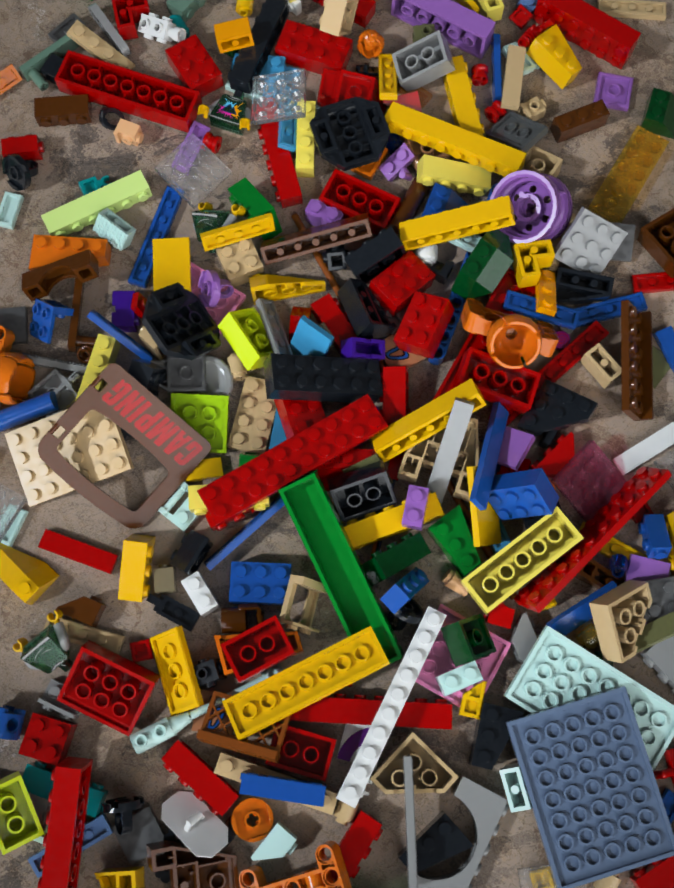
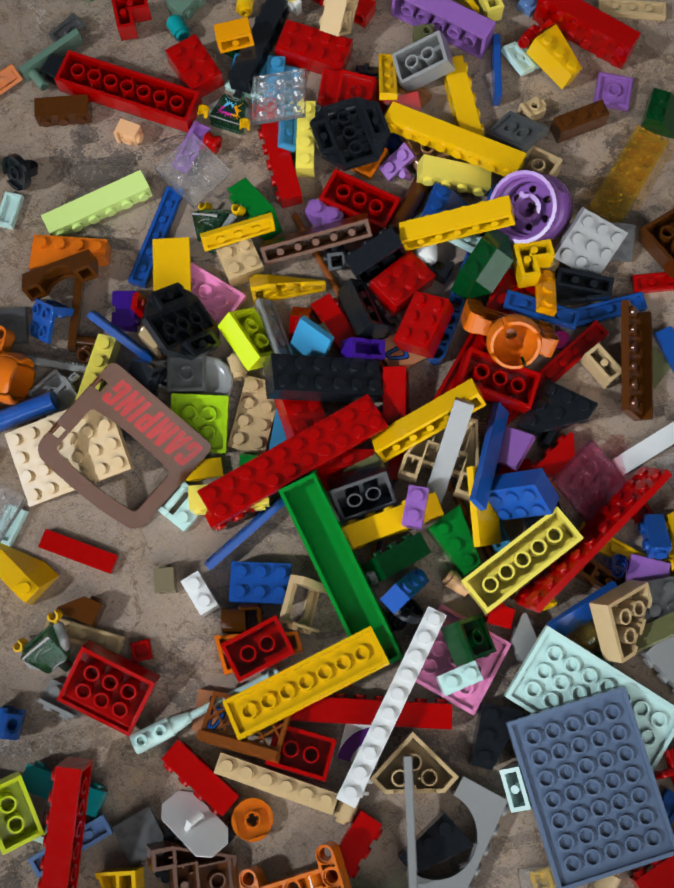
(26, 146): red brick -> none
(47, 738): red brick -> none
(92, 184): teal plate -> none
(97, 46): tan plate -> none
(103, 112): black piece -> none
(109, 29): light grey beam -> none
(114, 229): light aqua brick -> none
(123, 811): black tile -> none
(136, 567): yellow wedge -> none
(162, 29): white brick -> none
(175, 611): black hinge -> none
(176, 671): yellow tile -> none
(191, 553): black slope -> none
(209, 672): black brick -> none
(211, 288): medium lavender tile -> none
(276, 844): light aqua slope -> none
(282, 788): blue fence -> none
(370, 43): orange piece -> none
(472, 701): yellow tile -> none
(479, 74): red wheel -> none
(494, 112): red wheel -> none
(513, 77): tan tile -> none
(521, 16): red tile -> none

